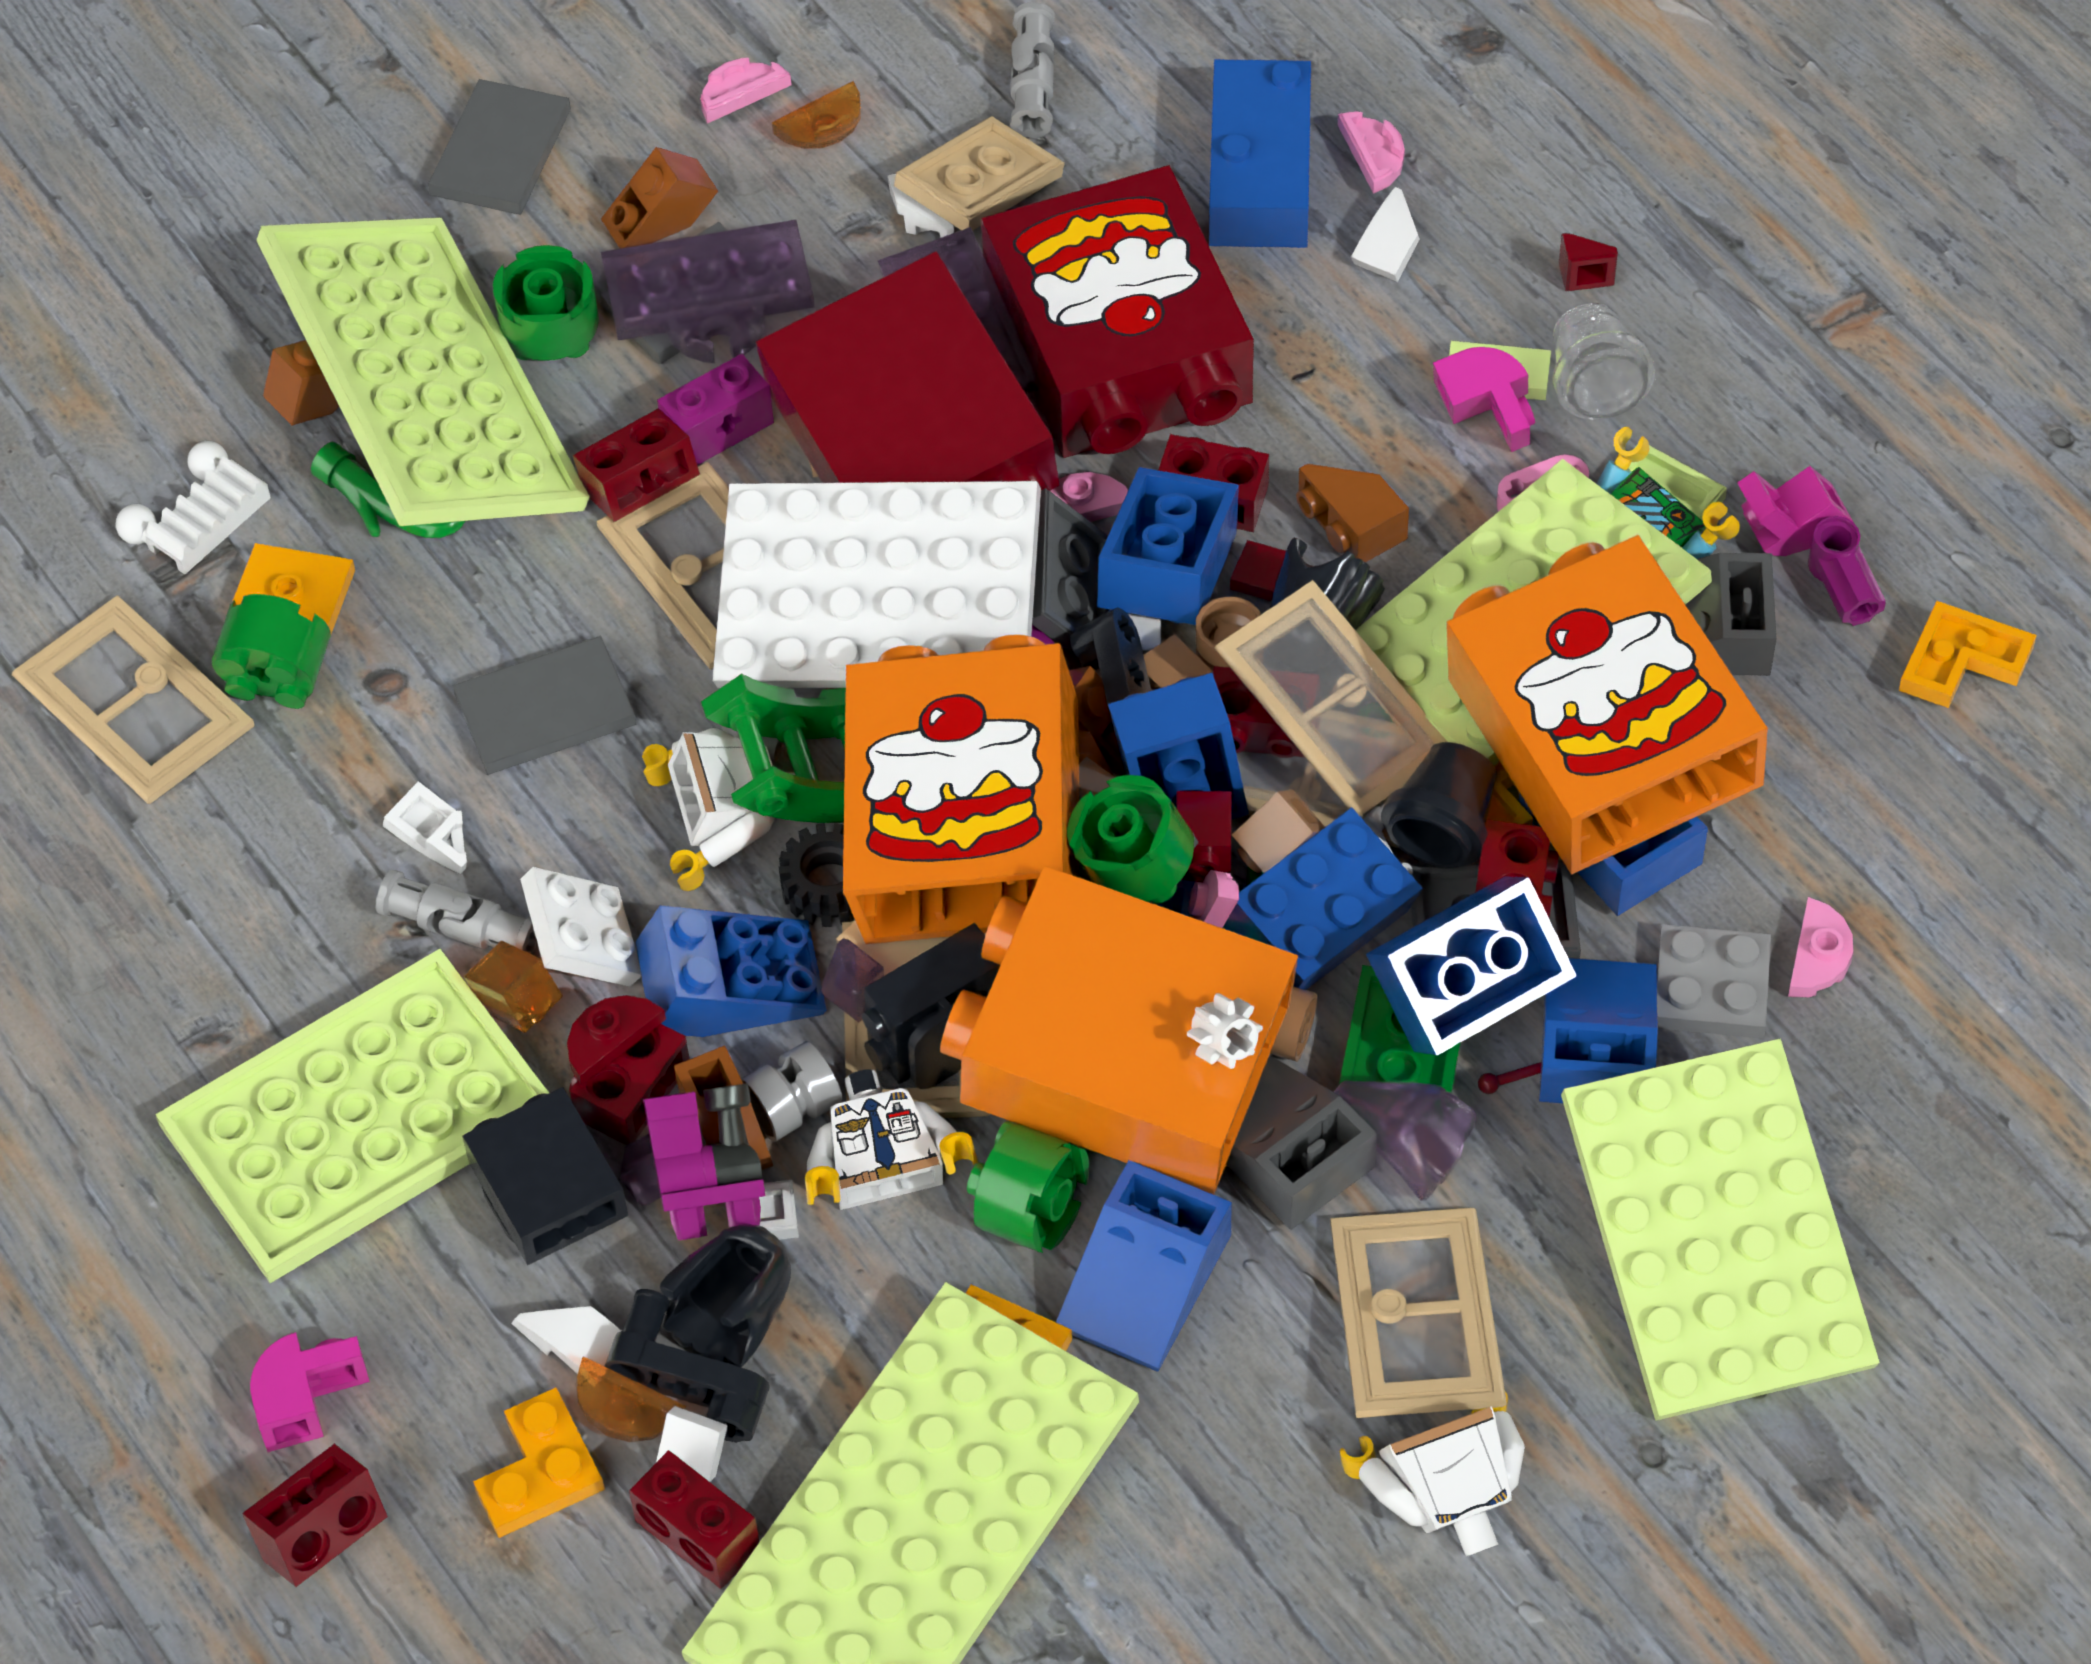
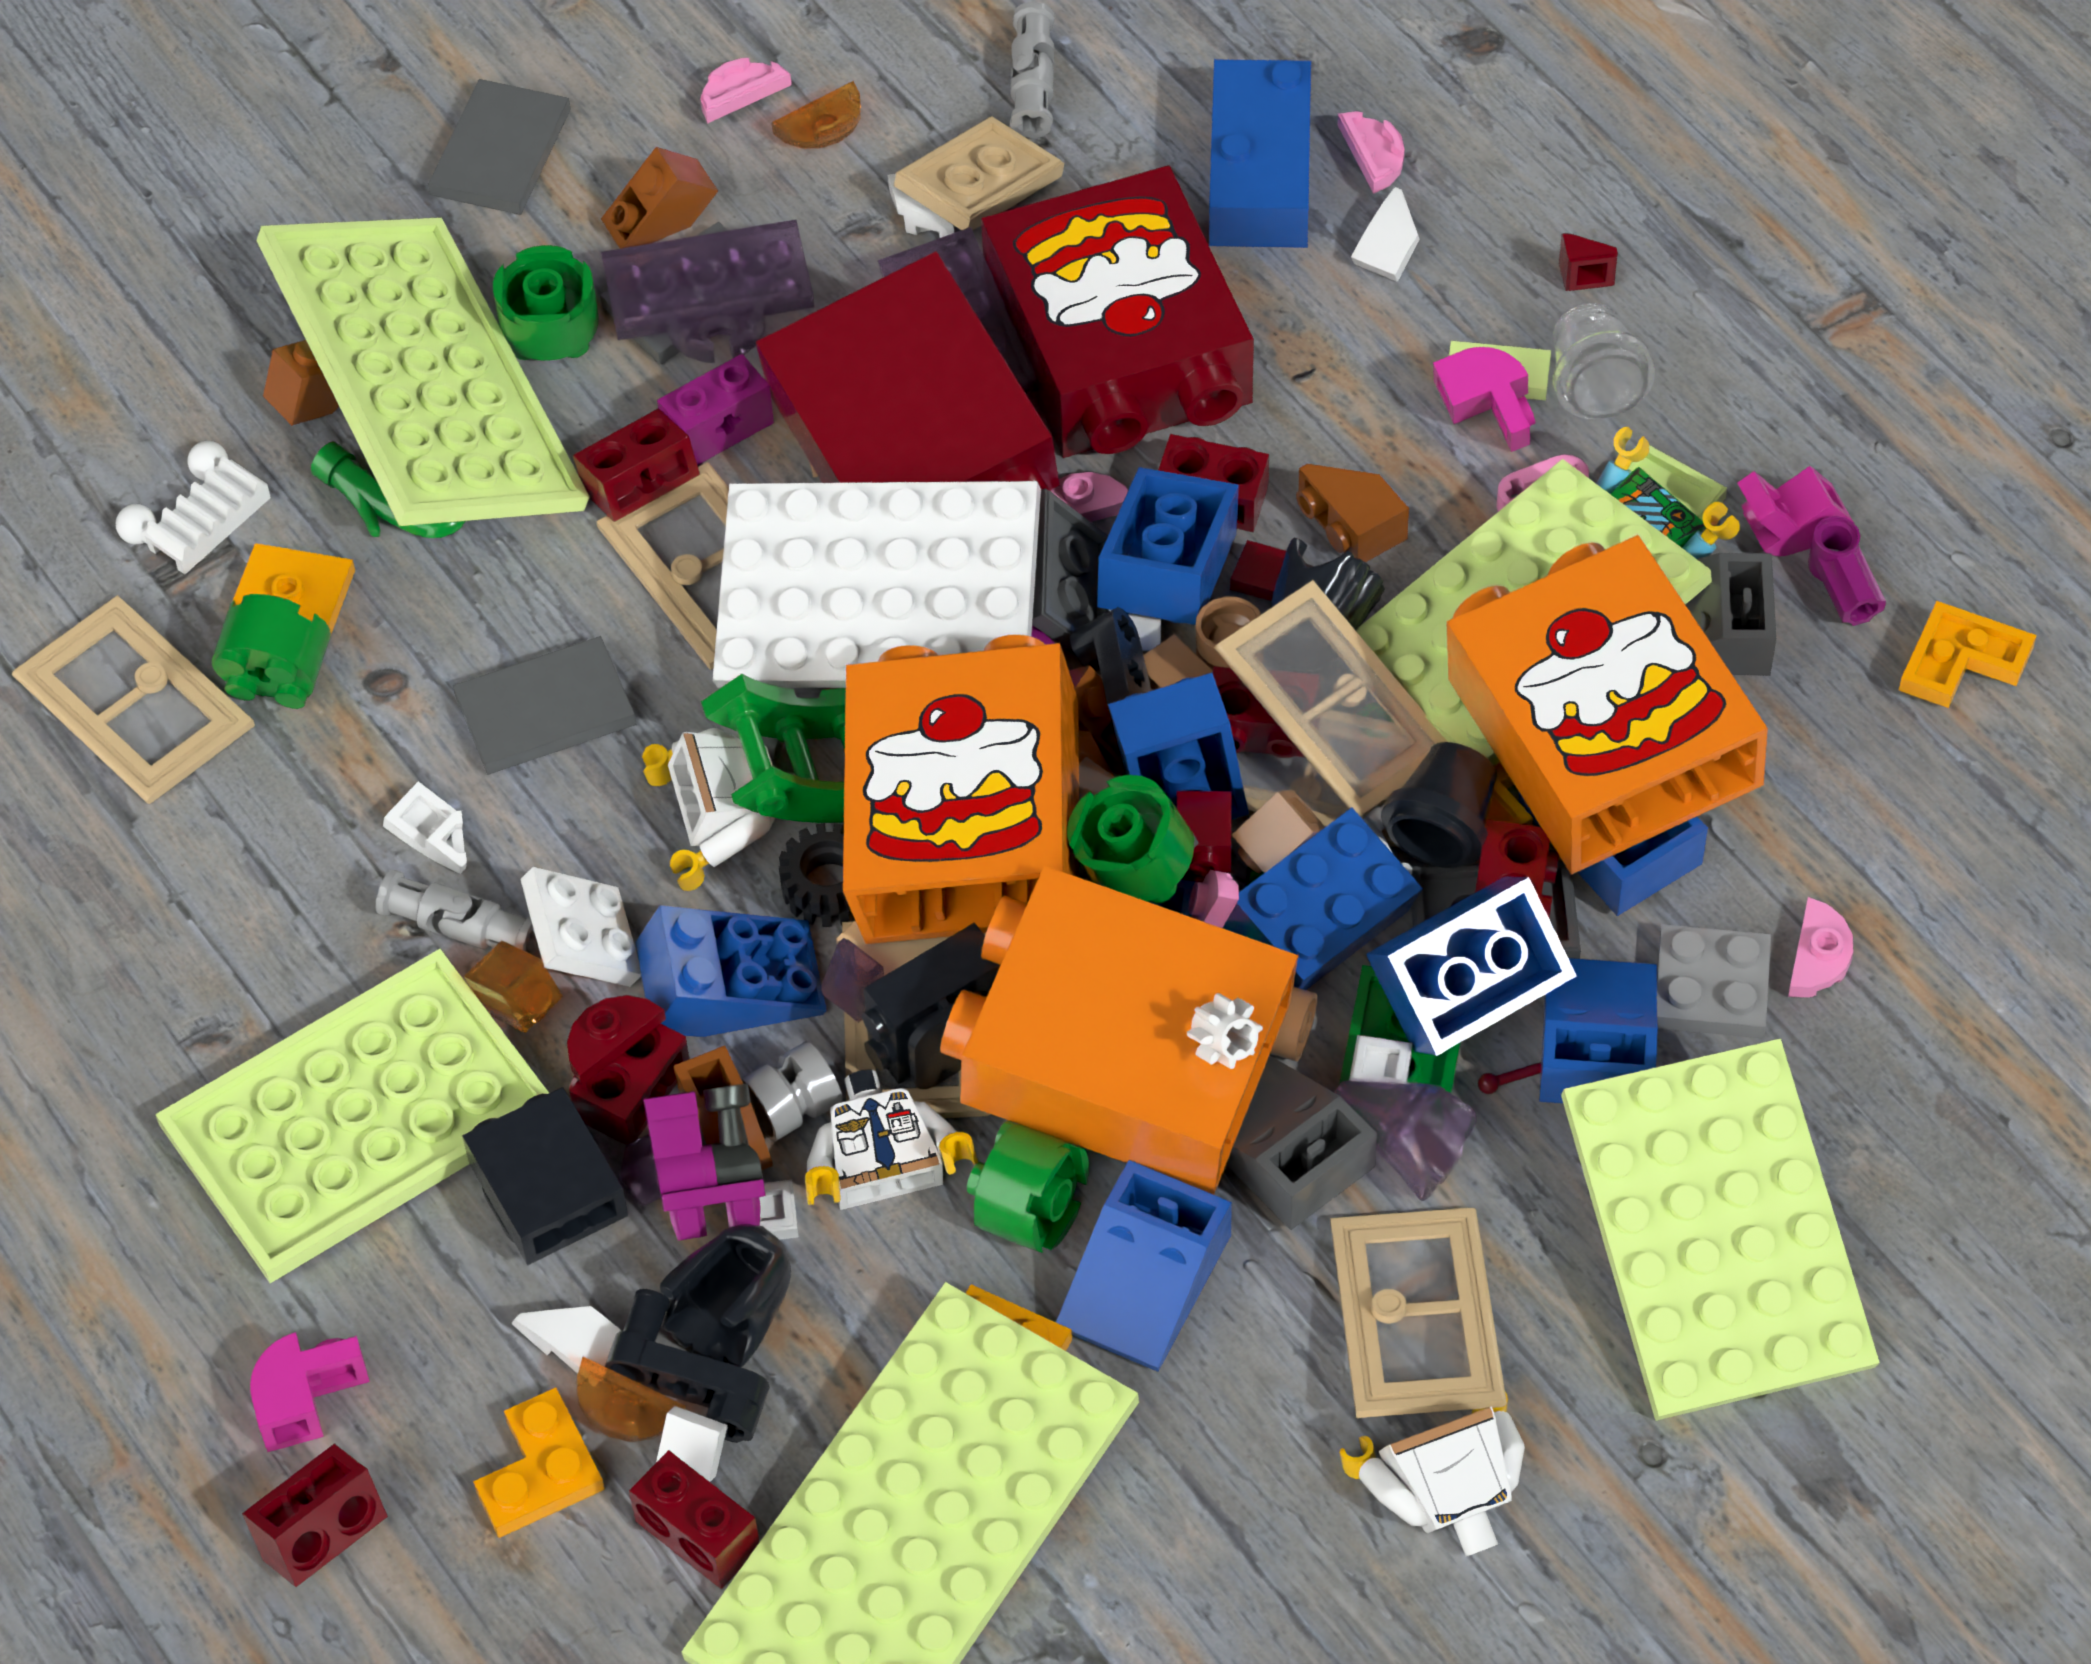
(1380, 1060): none -> white tile

